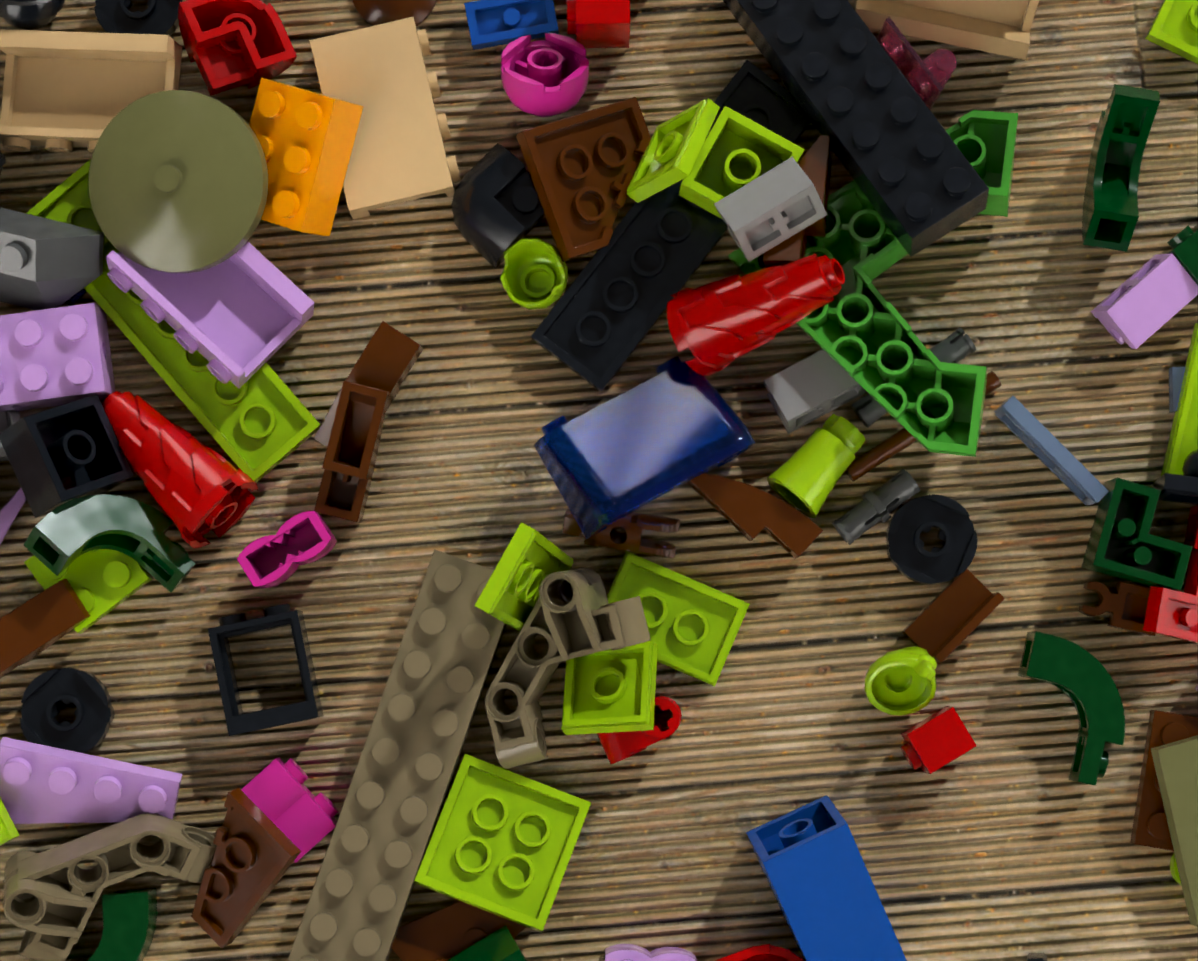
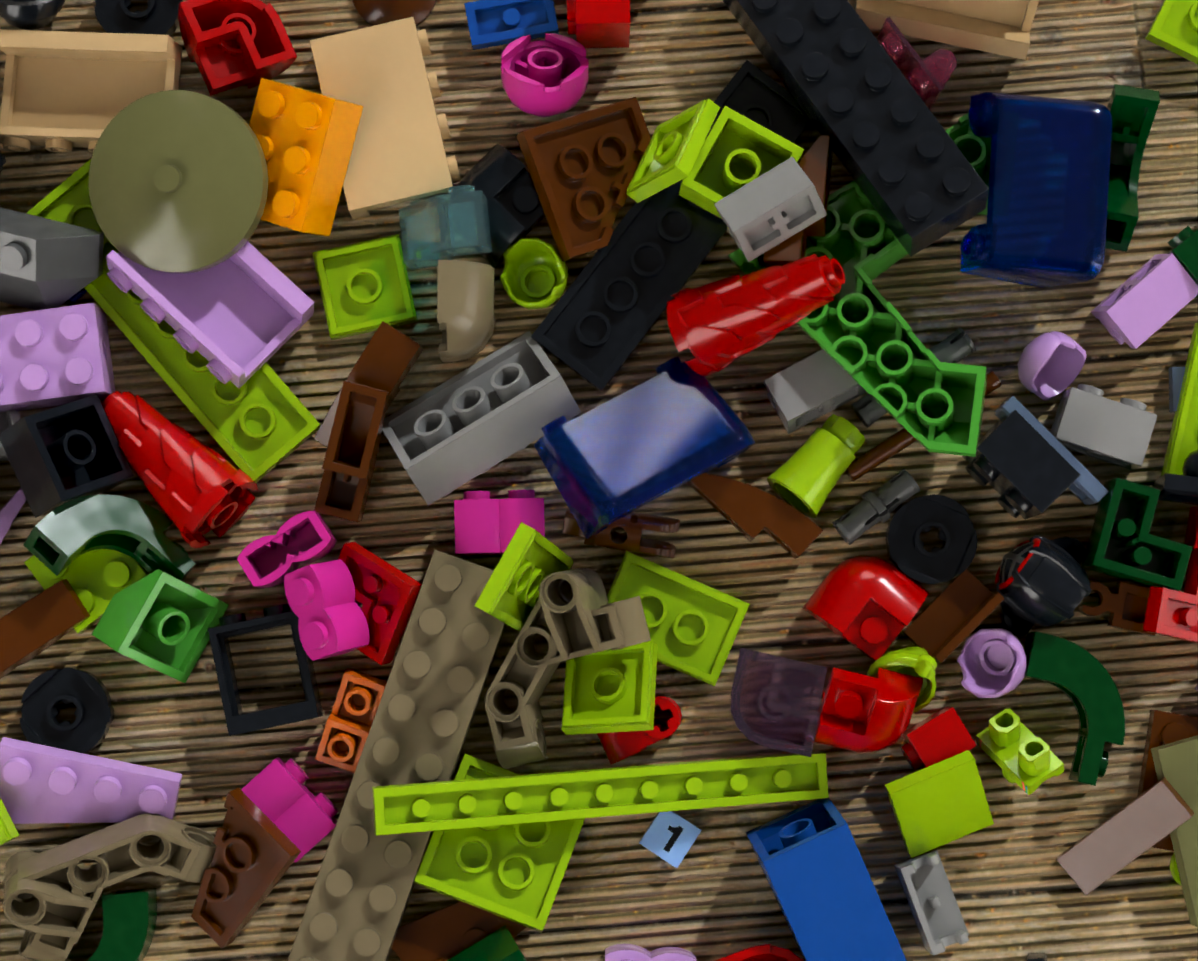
(161, 623): none -> bright green slope
(326, 609): none -> dark pink brick
(350, 720): none -> orange slope
(364, 286): none -> lime tile
(385, 598): none -> red plate
(445, 227): none -> clear light blue brick
(464, 308): none -> dark tan brick
(478, 417): none -> light grey slope
(489, 524): none -> dark pink brick
(598, 793): none -> lime plate
(670, 837): none -> light blue tile
(777, 700): none -> brick
(865, 710): none -> red brick
(866, 603): none -> red brick
(932, 902): none -> light grey hinge
(939, 803): none -> lime tile
(992, 663): none -> lavender hair
(1018, 751): none -> lime hips
(1020, 467): none -> black brick
(1041, 583): none -> black piece
(1043, 190): none -> clear blue windscreen
(1050, 364): none -> lavender hair
(1103, 427): none -> light grey brick
(1125, 836): none -> tile

